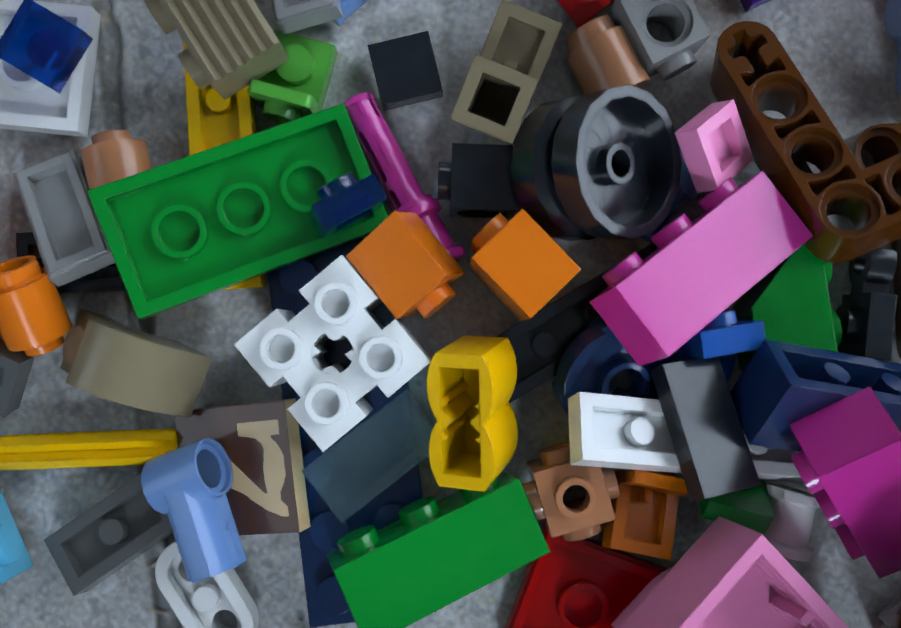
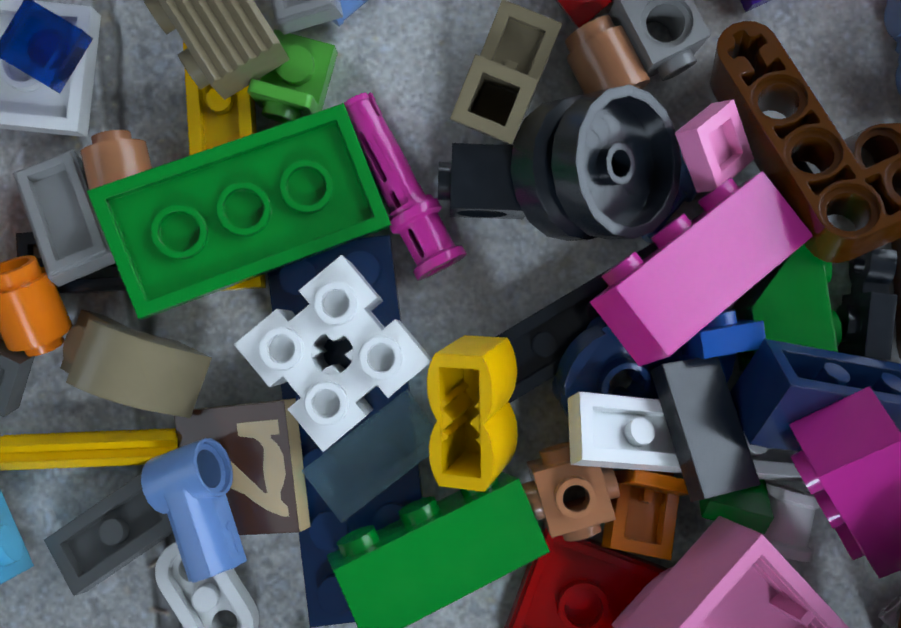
(346, 202): clear blue plate -> none
(405, 70): black tile -> none
(406, 266): orange brick -> none
(520, 264): orange brick -> none

